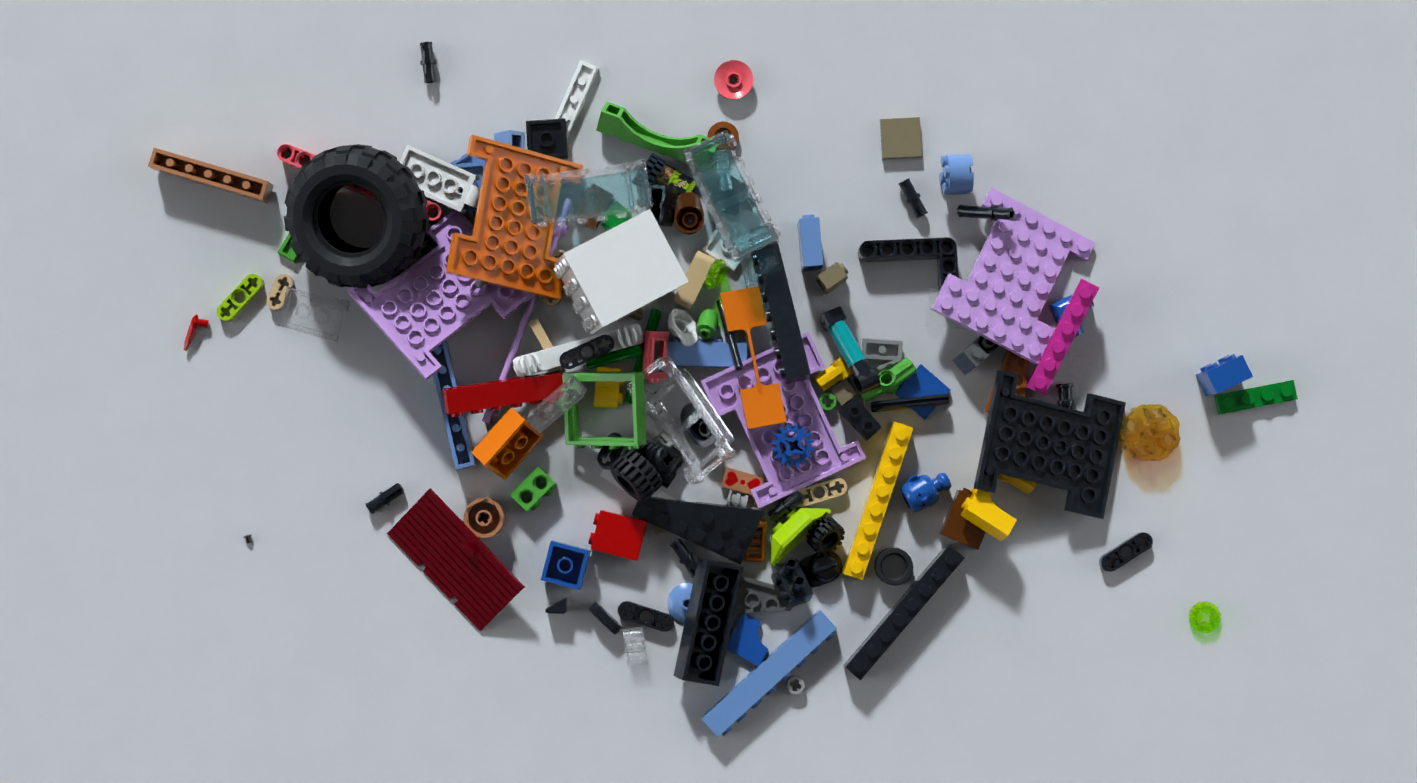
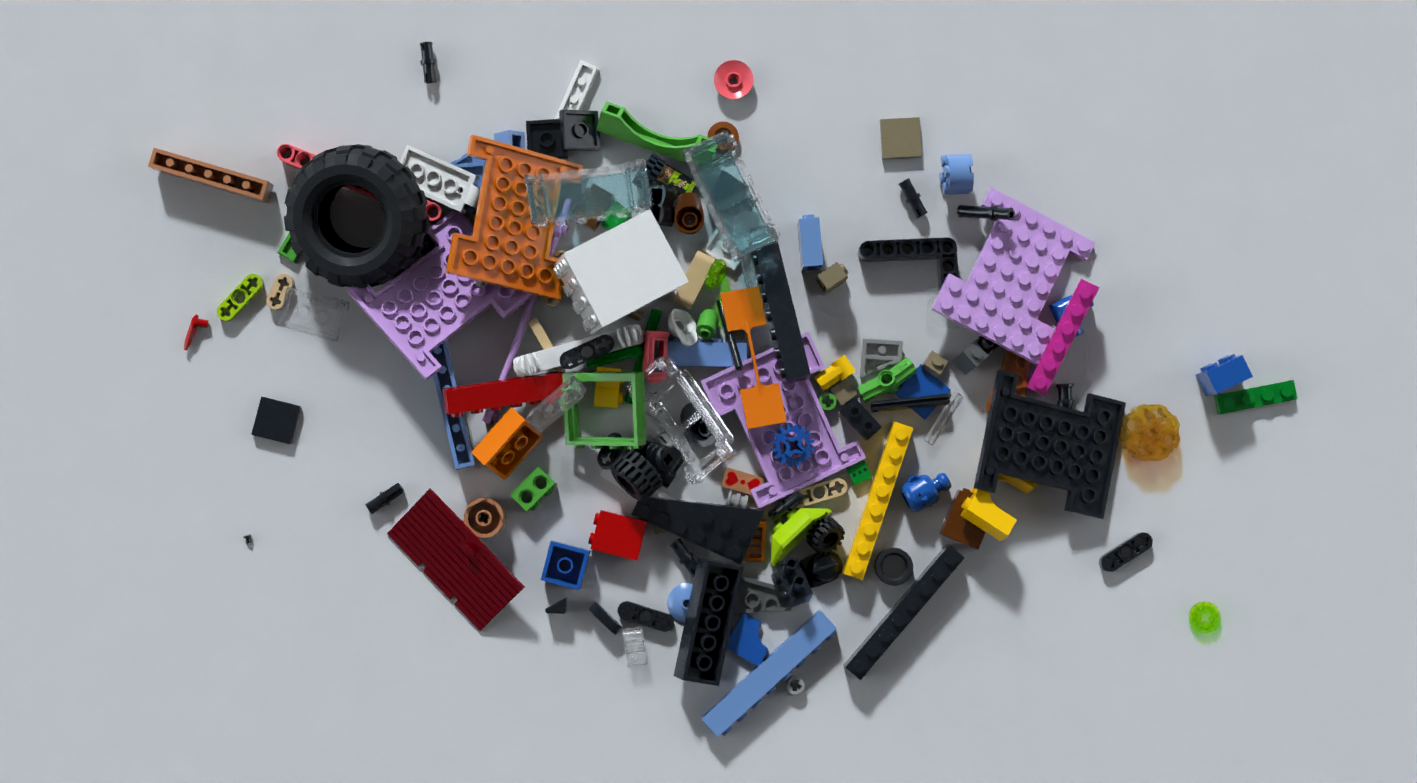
(276, 420): none -> black tile
(579, 130): none -> black tile
(723, 169): clear light blue axle -> none
(859, 472): none -> green tile
(863, 375): piece -> none
(934, 364): none -> dark tan plate
(943, 418): none -> clear axle

